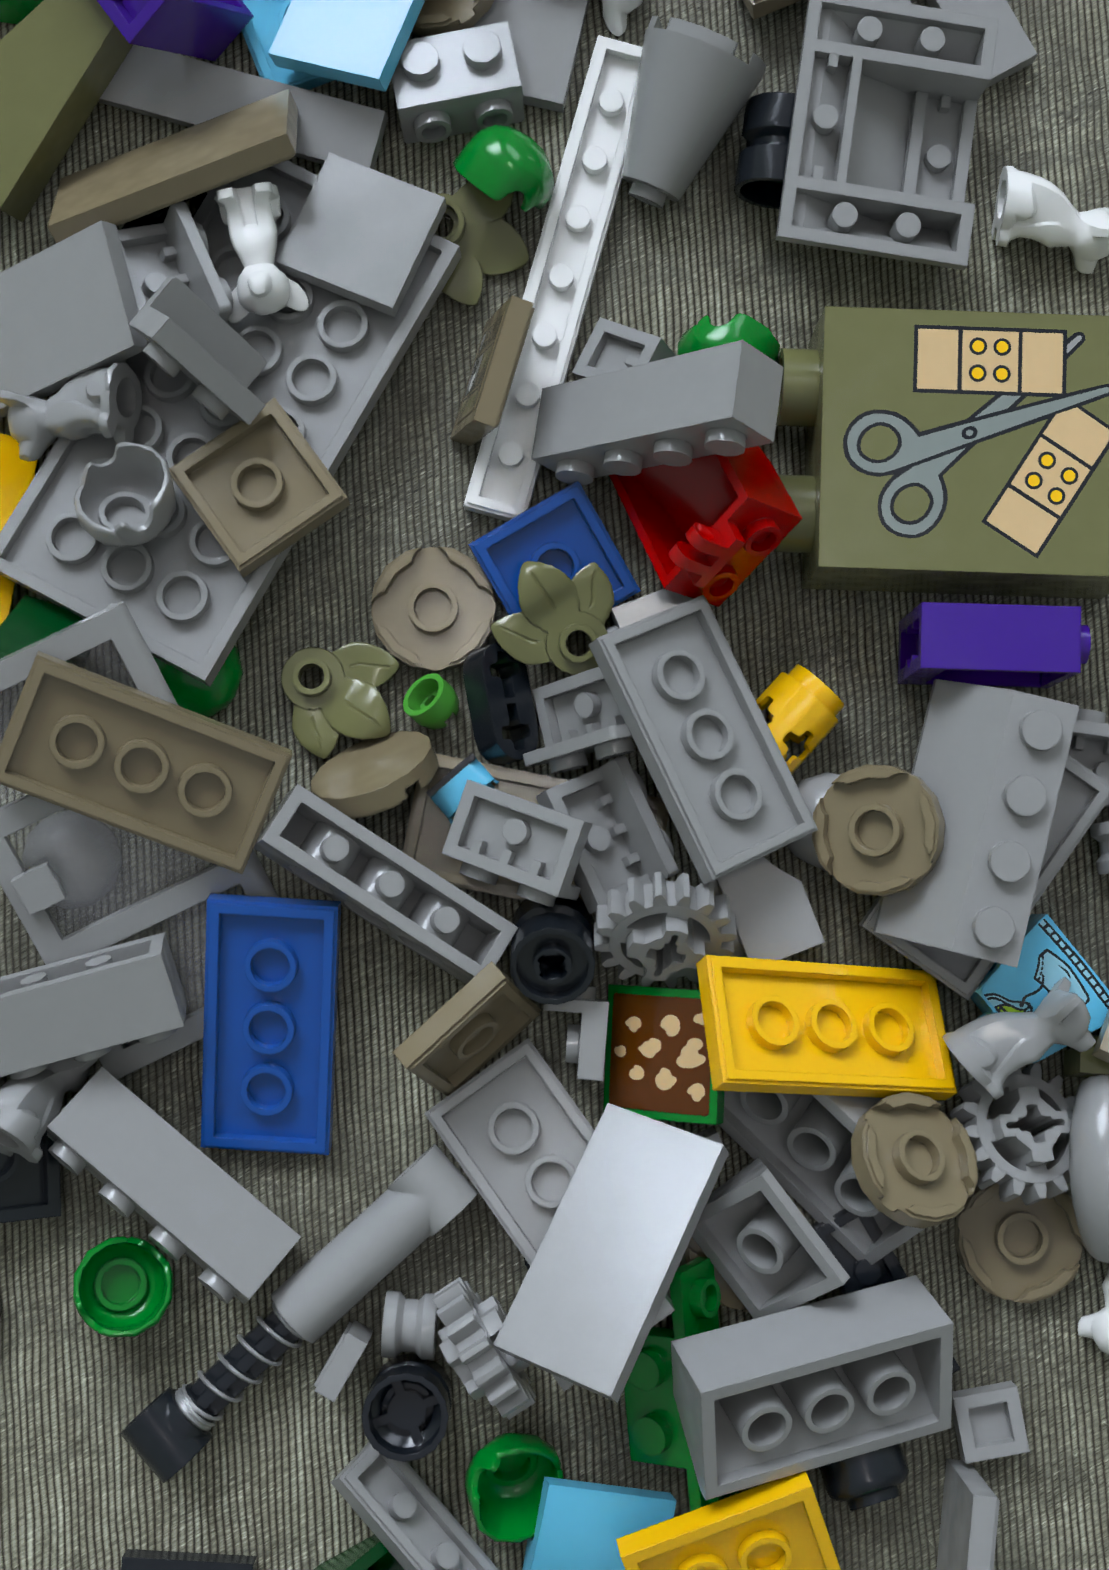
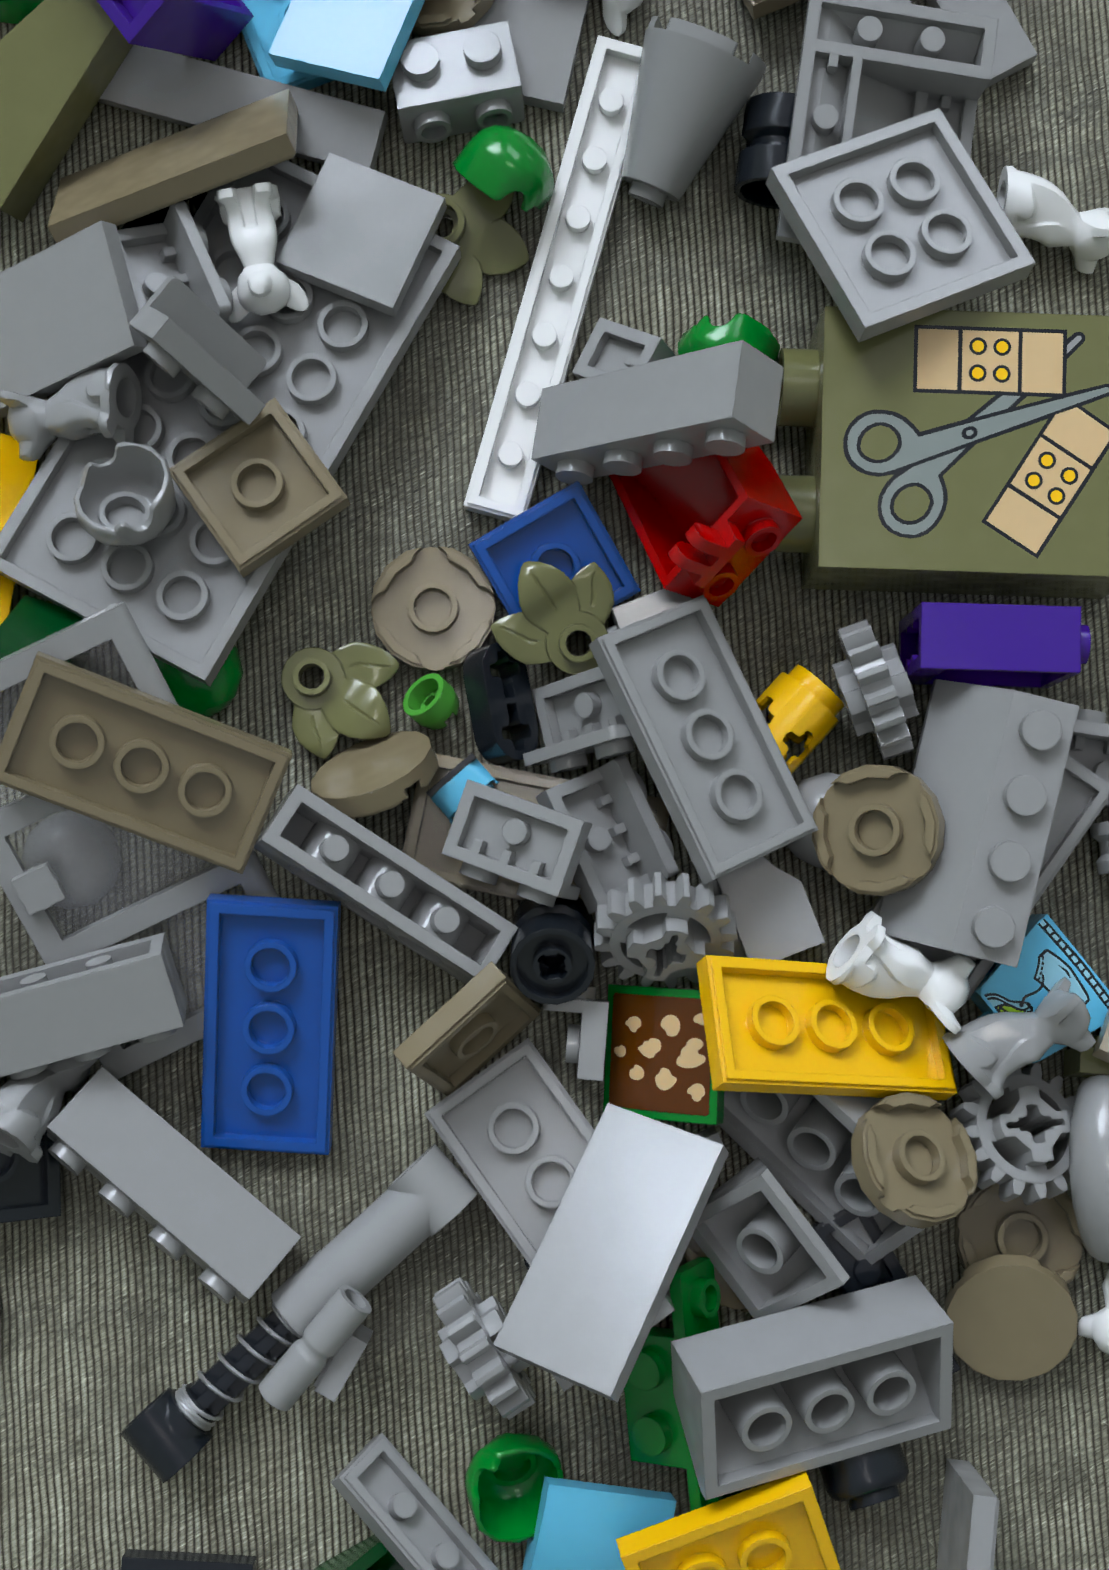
(123, 1287): green hair -> none
(310, 1353): none -> light grey piece
(407, 1408): black wheel -> none
(409, 1326): light grey wheel -> none
(493, 371): dark tan tile -> none
(875, 689): none -> light grey gear
(889, 969): none -> white animal
(899, 224): none -> light grey plate
(989, 1422): light grey plate -> none
(1011, 1317): none -> dark tan tile

